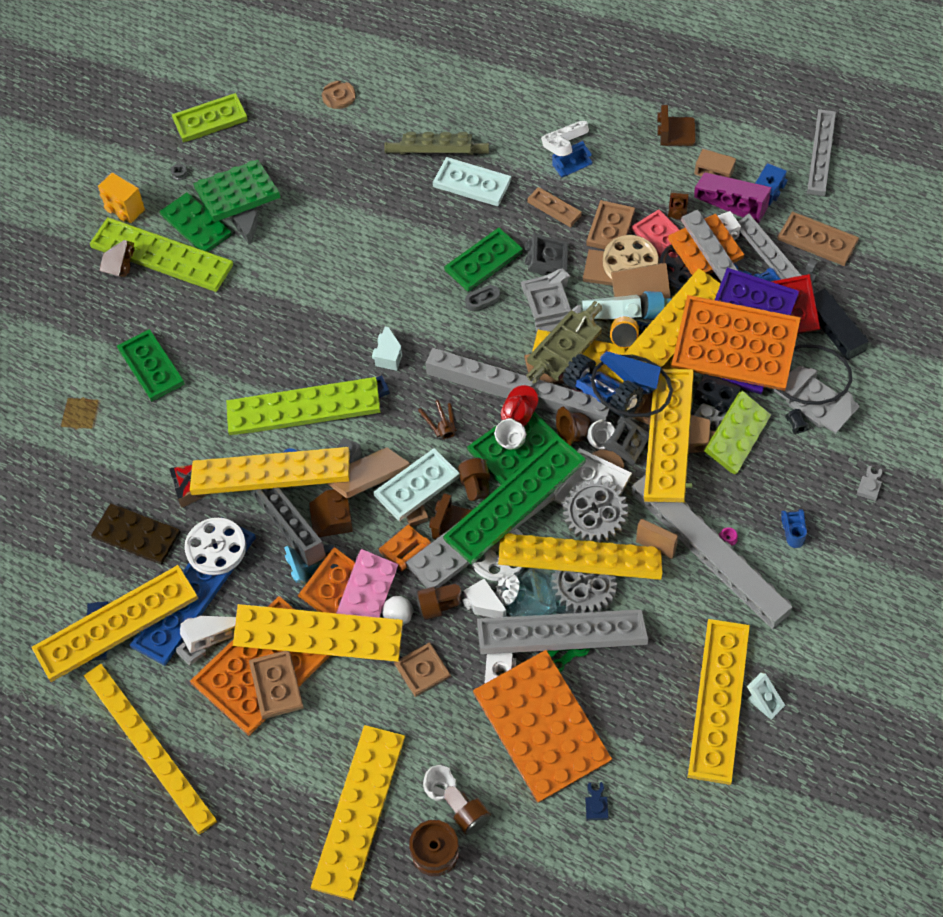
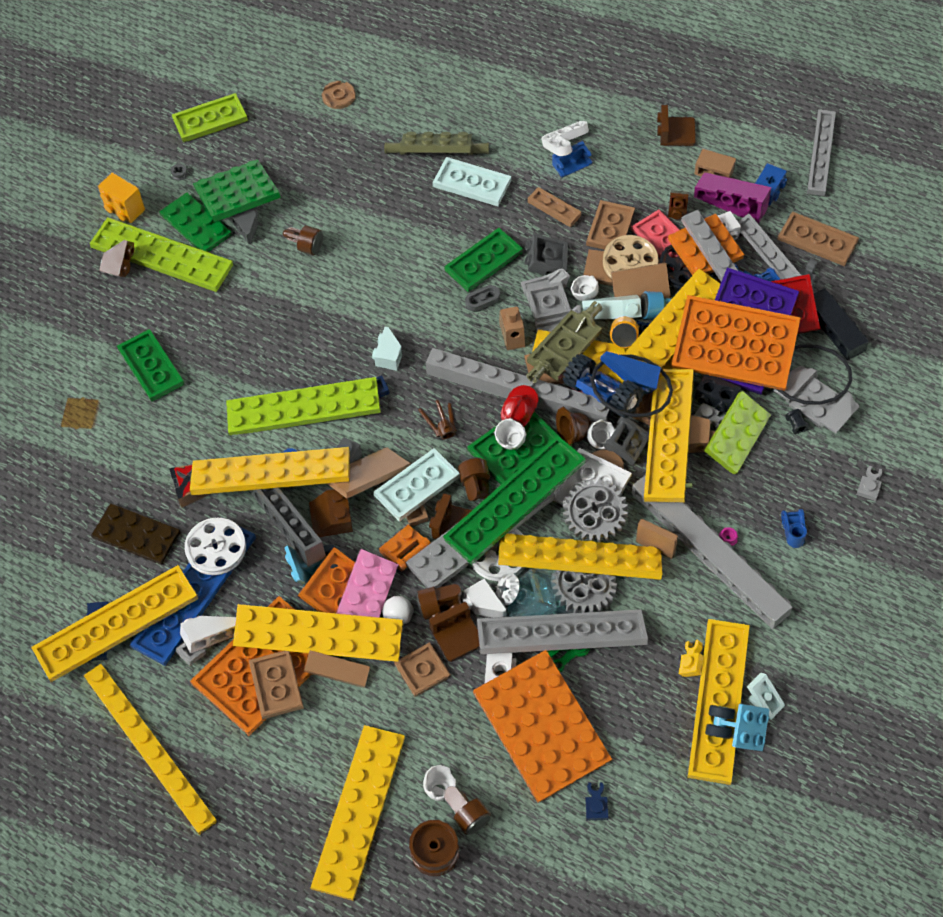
(308, 238): none -> reddish brown piece
(336, 669): none -> medium nougat tile
(455, 631): none -> reddish brown bracket
(510, 322): none -> medium nougat torso
(587, 285): none -> white hair
(692, 661): none -> yellow plate
(749, 725): none -> medium azure plate

